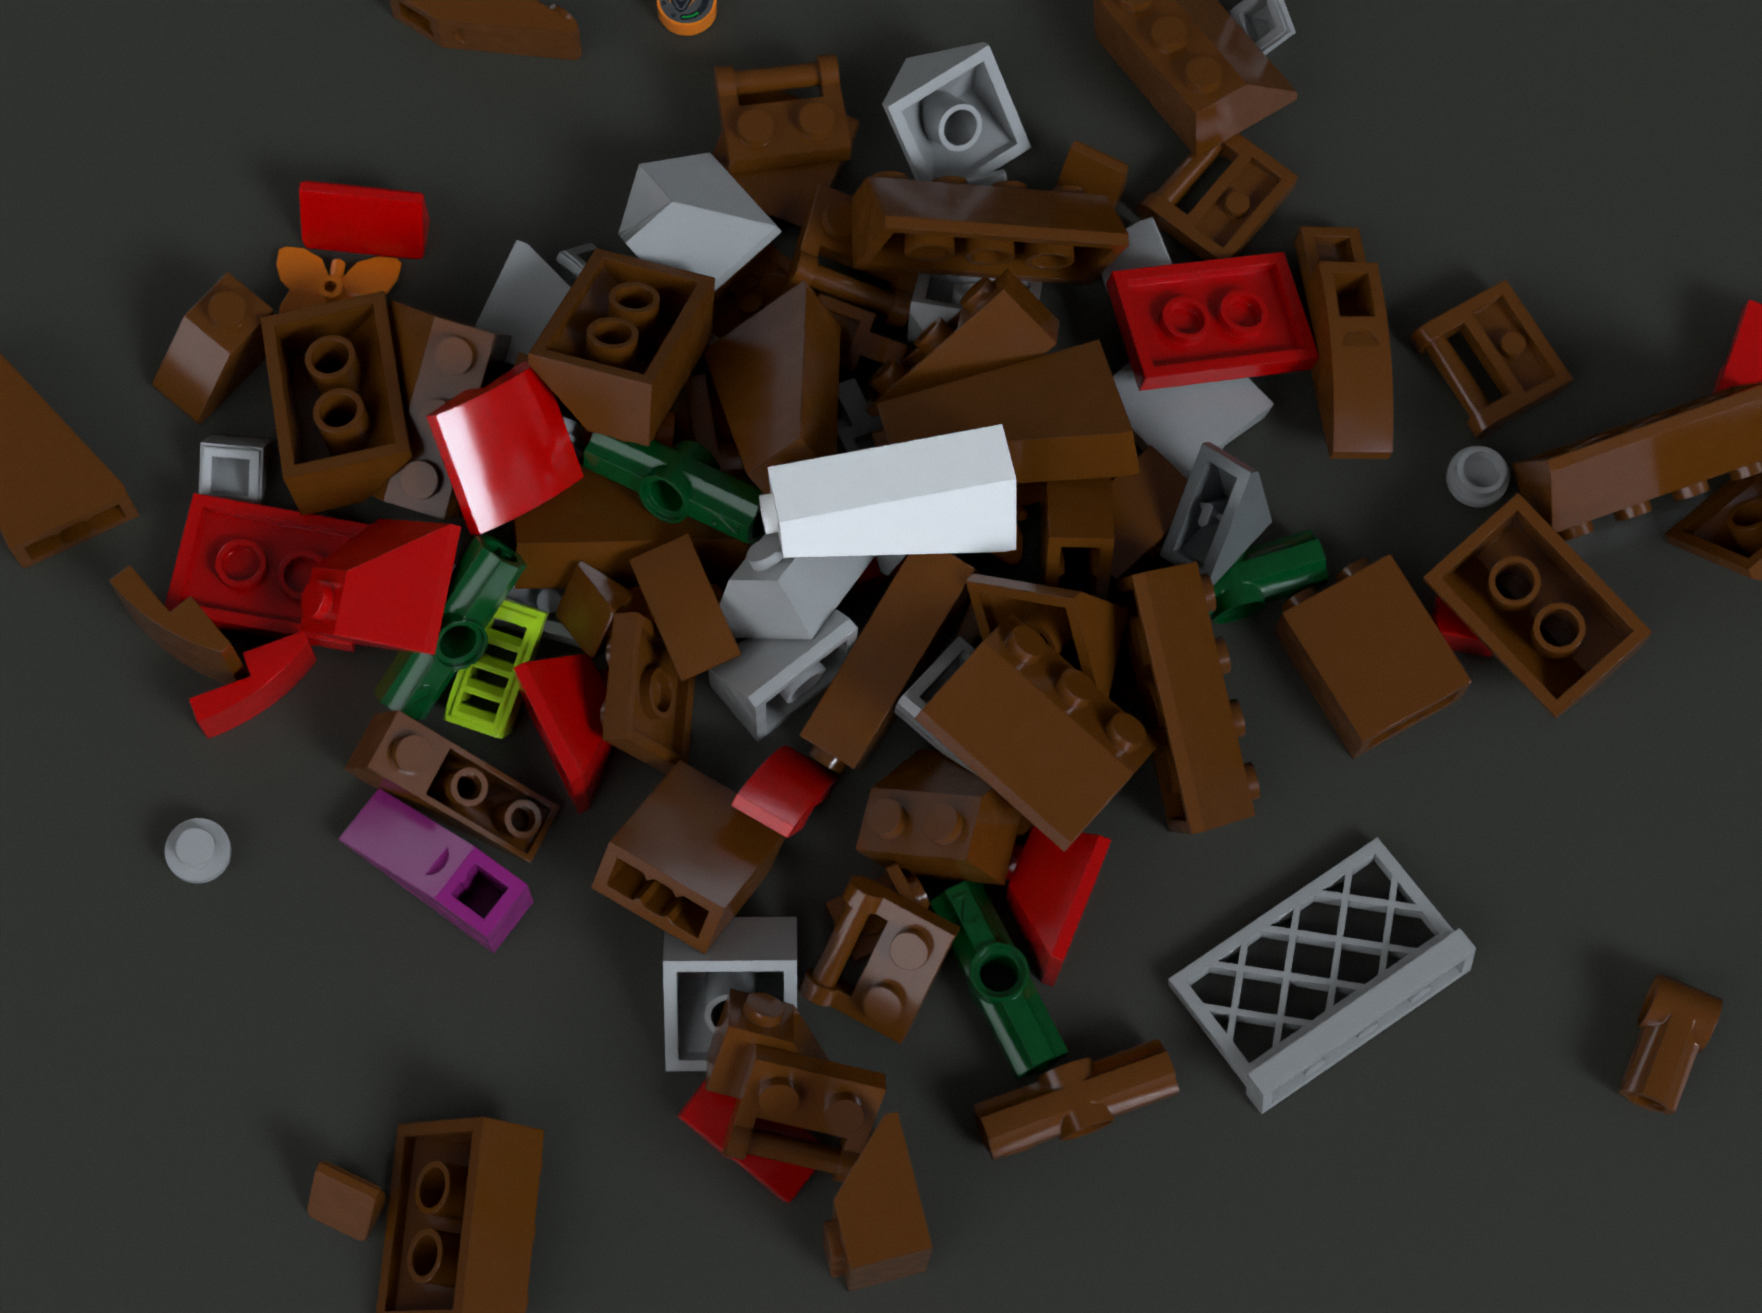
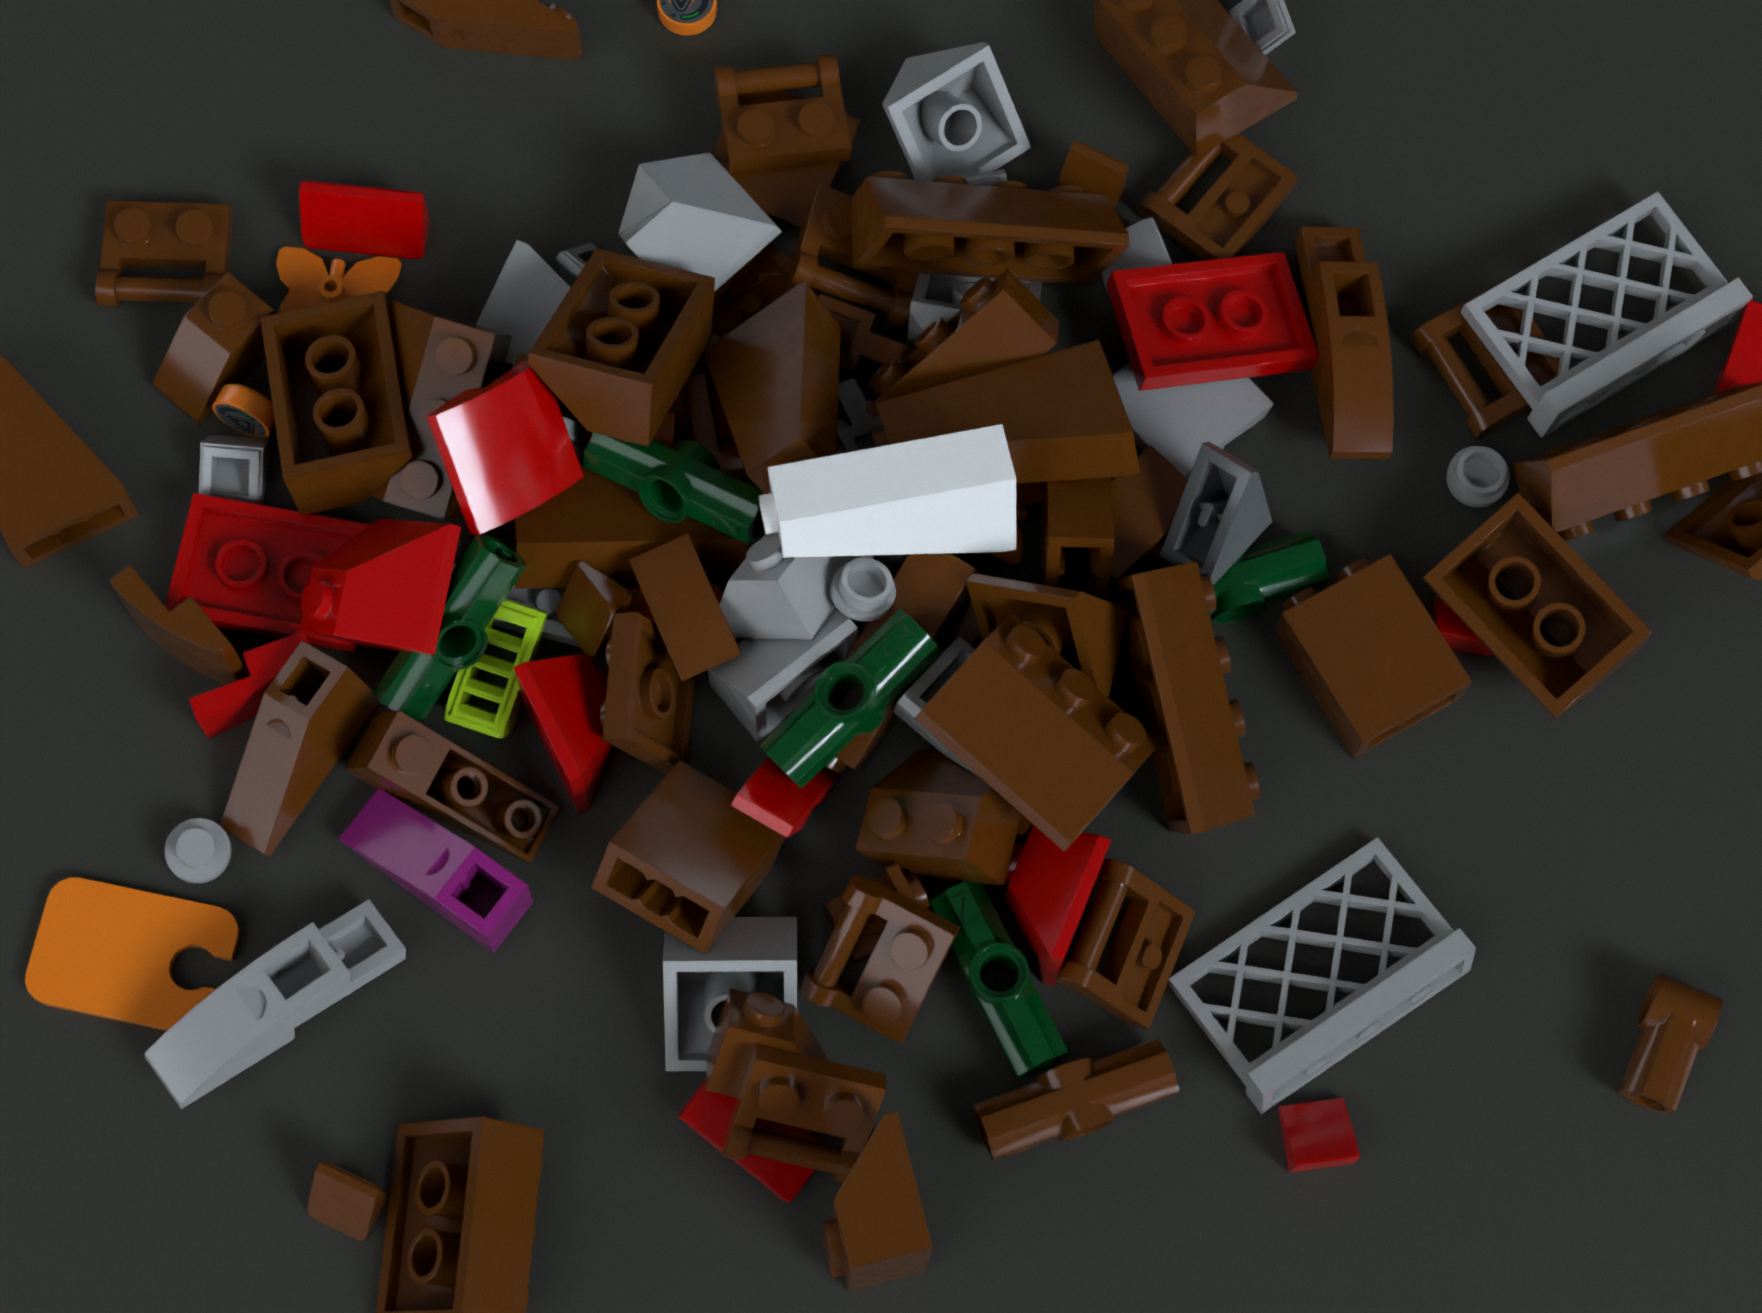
(114, 950): none -> orange piece
(162, 238): none -> reddish brown plate
(245, 410): none -> orange tile
(270, 998): none -> light grey slope
(293, 745): none -> reddish brown slope
(863, 589): none -> light grey plate
(879, 666): none -> dark green piece
(1141, 951): none -> reddish brown plate
(1318, 1135): none -> red slope
(1621, 361): none -> light grey fence

